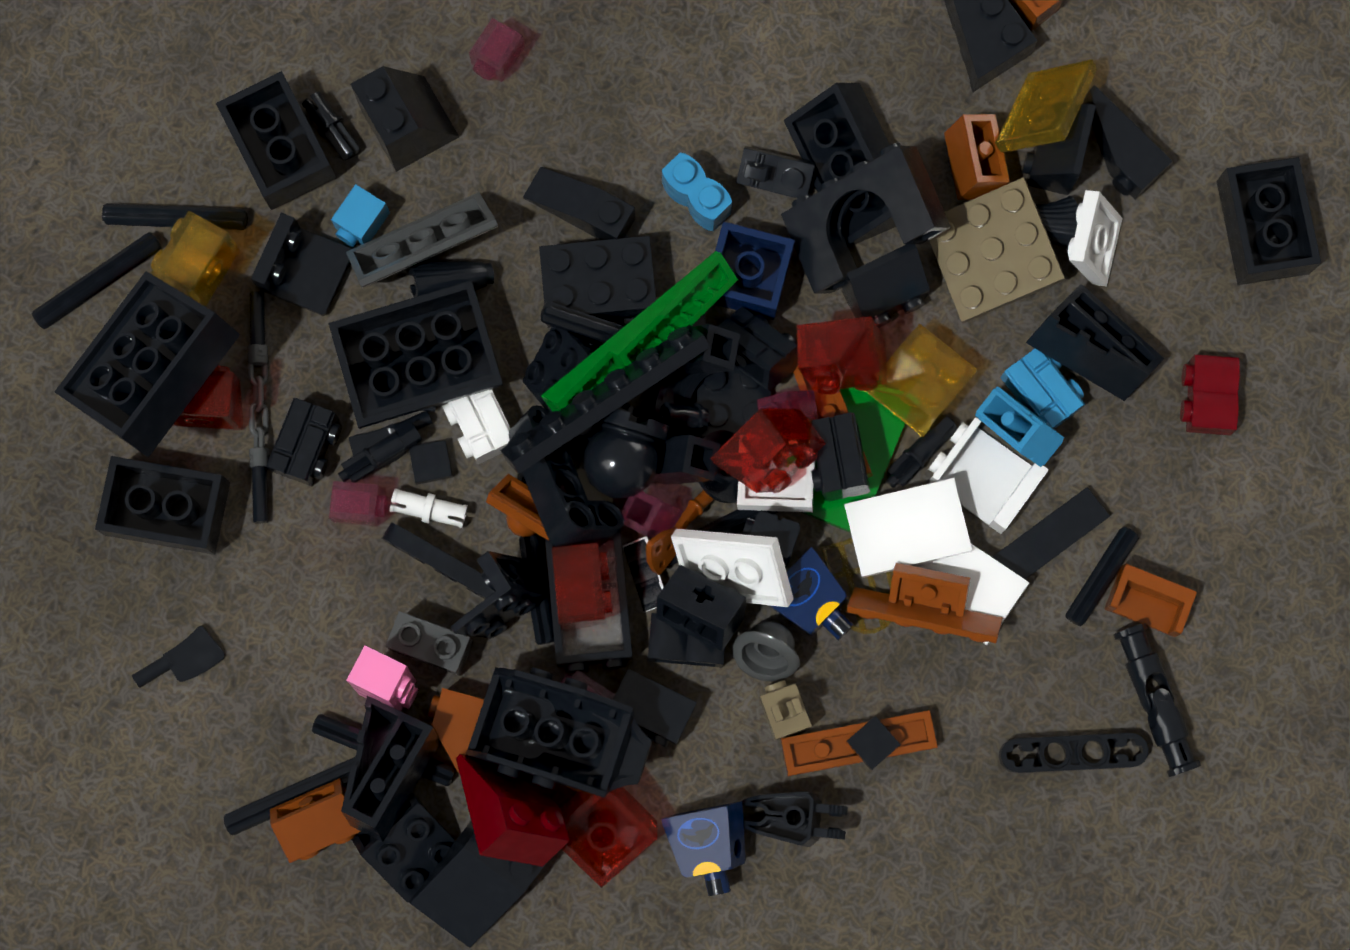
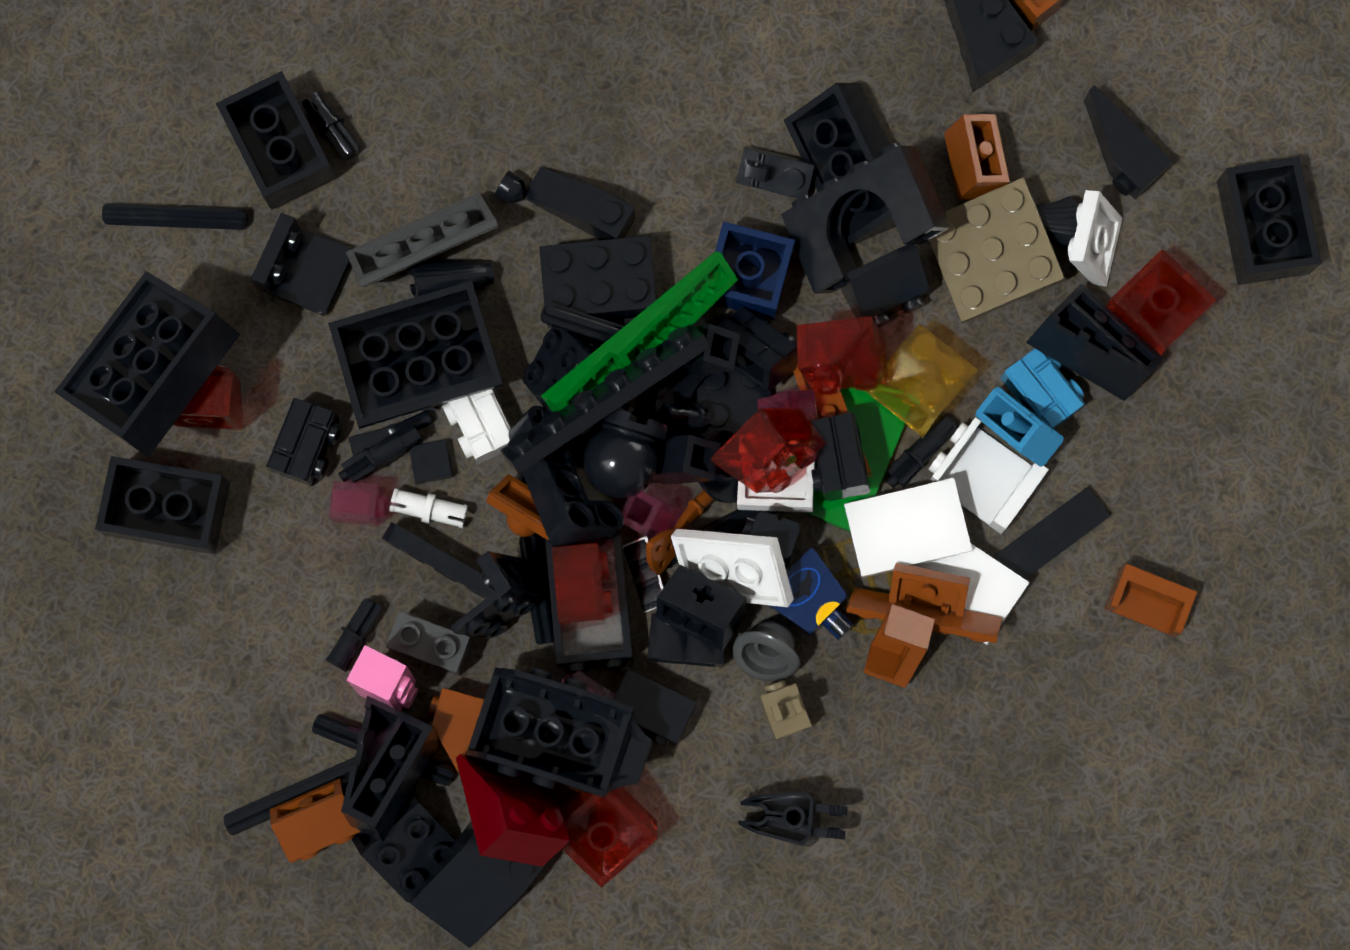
(96, 280): black axle -> none
(186, 660): black piece -> none
(195, 258): clear yellow slope -> none
(259, 454): piece -> none
(354, 634): none -> black axle
(359, 217): dark azure brick -> none
(403, 114): black slope -> none
(496, 51): clear pink brick -> none
(511, 188): none -> black hinge
(688, 185): dark azure brick -> none
(708, 843): dark blue torso -> none
(830, 750): dark orange plate -> none
(873, 743): black tile -> none
(899, 645): none -> dark orange panel
(1046, 106): clear yellow tile -> none
(1059, 164): black slope -> none
(1073, 756): black beam -> none
(1102, 576): black axle -> none
(1161, 302): none -> clear red slope
(1163, 716): black piece -> none
(1211, 394): dark red brick -> none

